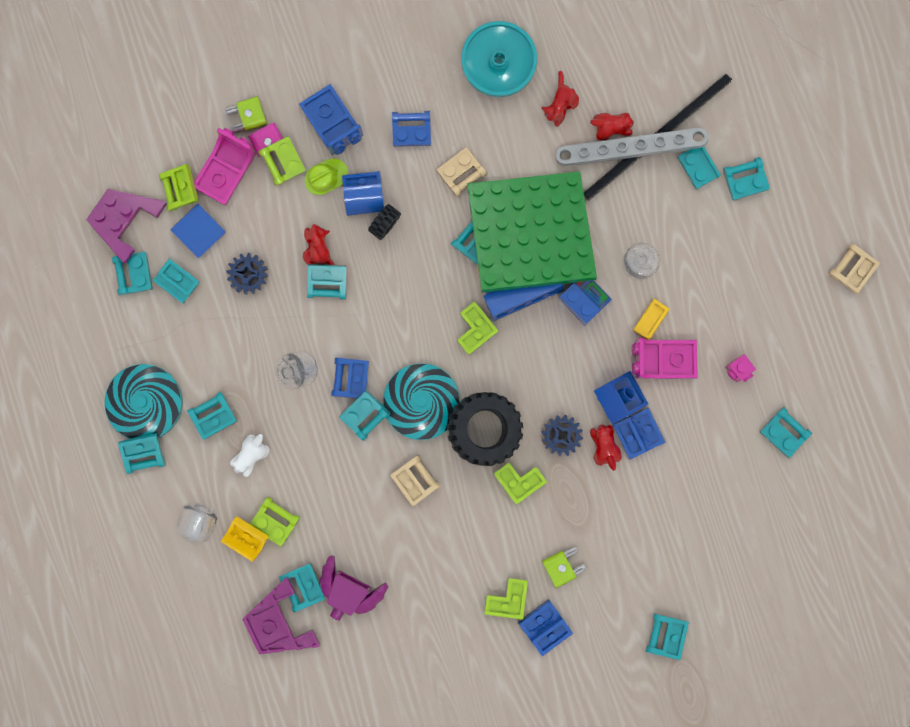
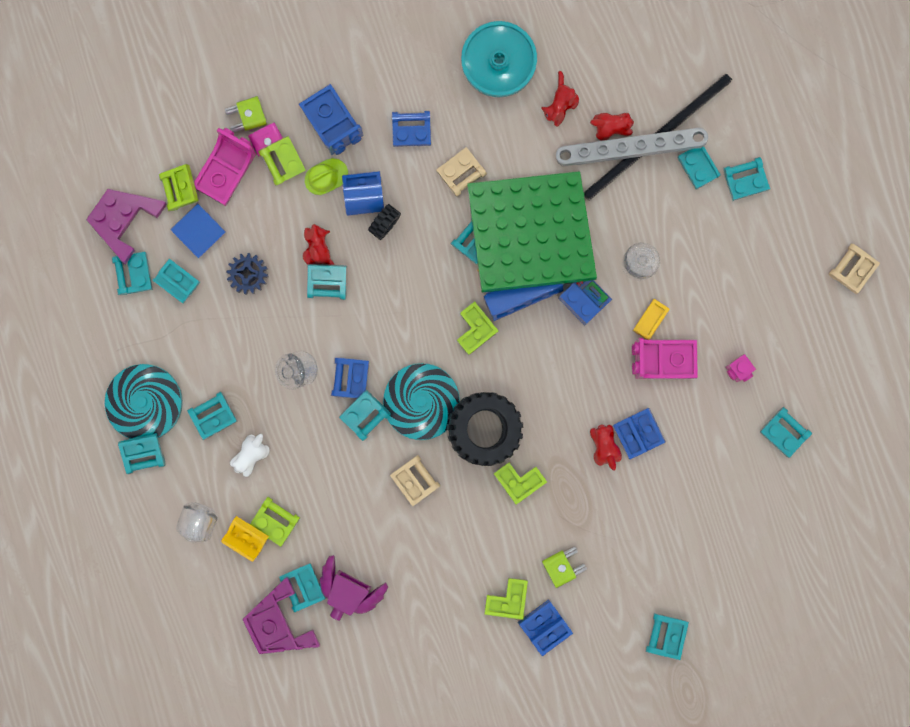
(572, 428): dark blue gear -> none
(621, 397): blue slope -> none

